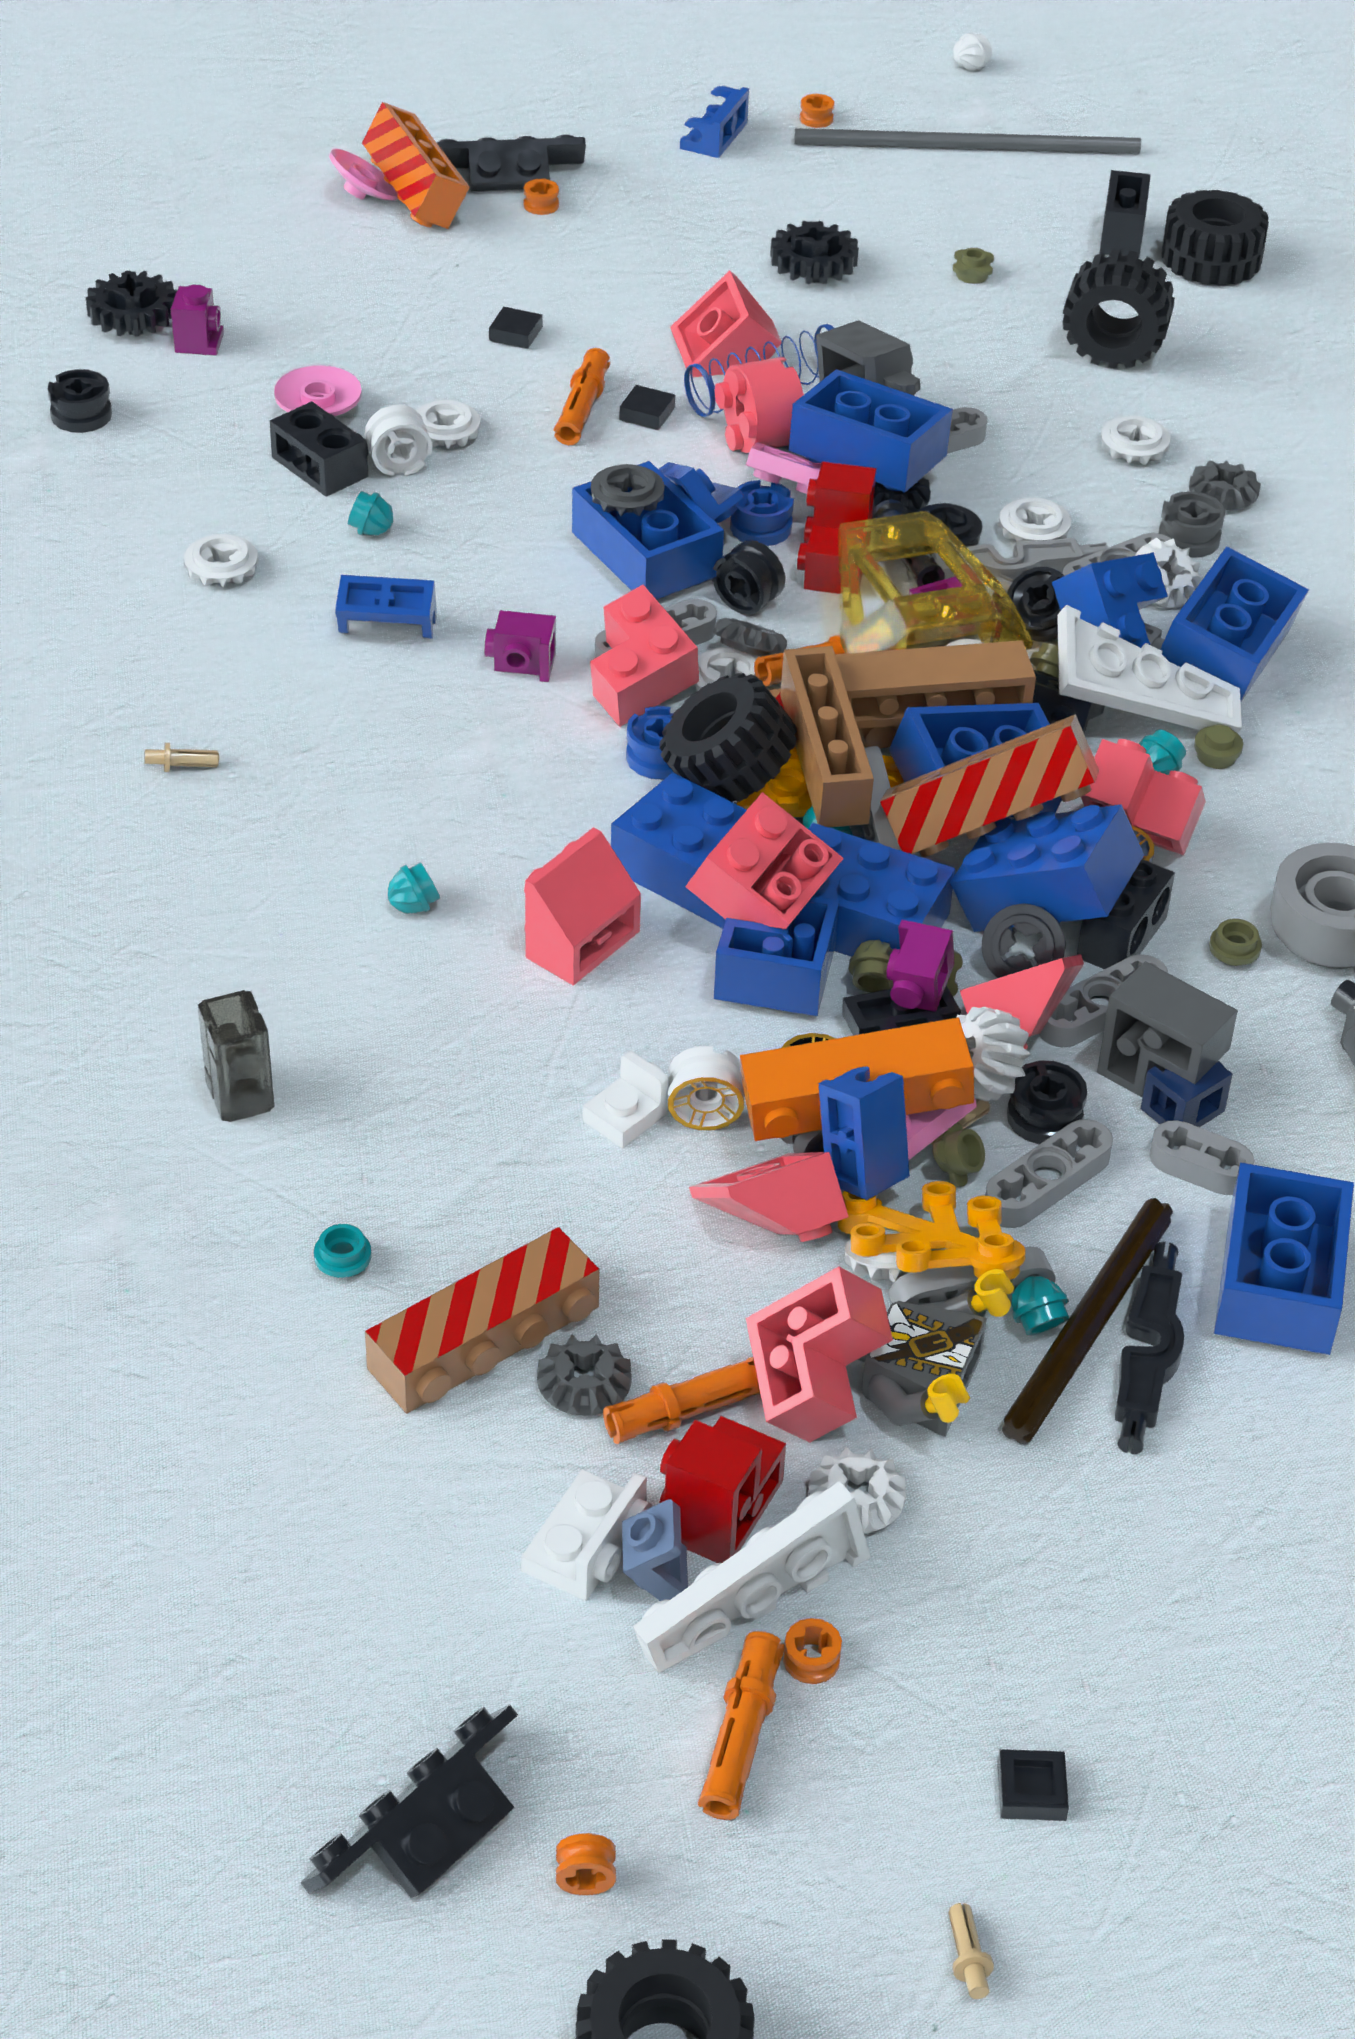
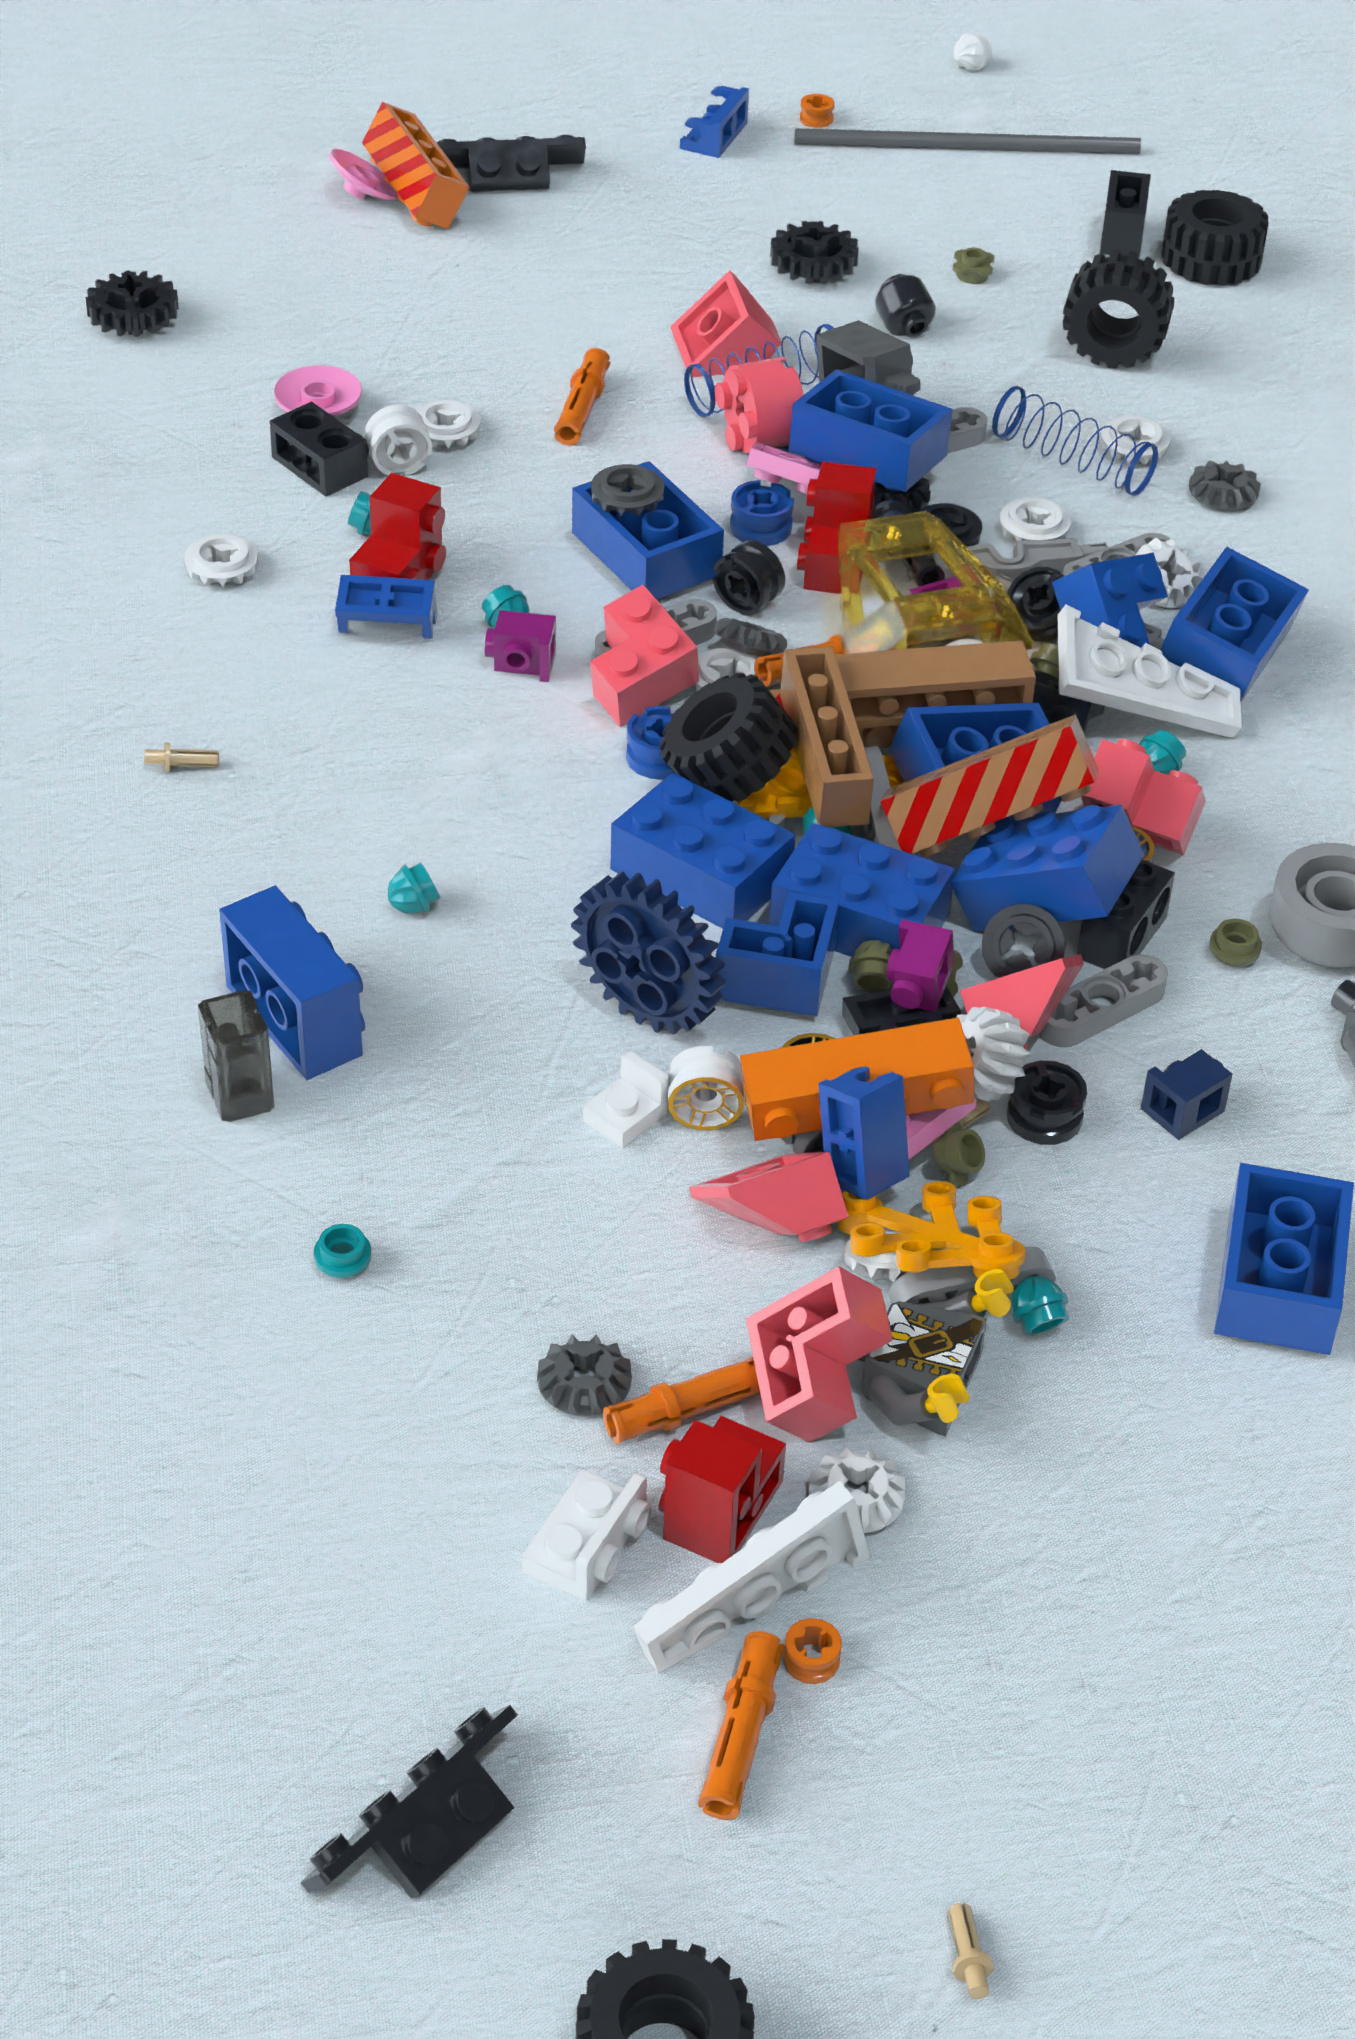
(80, 401): black wheel -> none
(196, 321): magenta brick -> none
(295, 979): none -> blue brick
(404, 531): none -> red brick
(482, 1320): medium nougat brick -> none
(504, 599): none -> teal plate
(515, 327): black tile -> none
(541, 196): orange bush -> none
(580, 908): coral slope -> none
(585, 1864): orange bush -> none
(647, 407): black tile -> none
(648, 952): none -> dark blue gear
(655, 1551): sand blue bracket -> none
(713, 498): blue bracket -> none
(764, 867): coral slope -> none
(904, 304): none -> black head
(1021, 411): none -> blue piece
(1032, 1785): black tile -> none
(1057, 1153): light grey beam -> none
(1086, 1322): dark brown axle -> none
(1149, 1367): black piece -> none
(1164, 1025): dark grey brick -> none
(1193, 522): dark grey wheel -> none
(1199, 1156): light grey beam -> none
(1218, 746): olive plate -> none

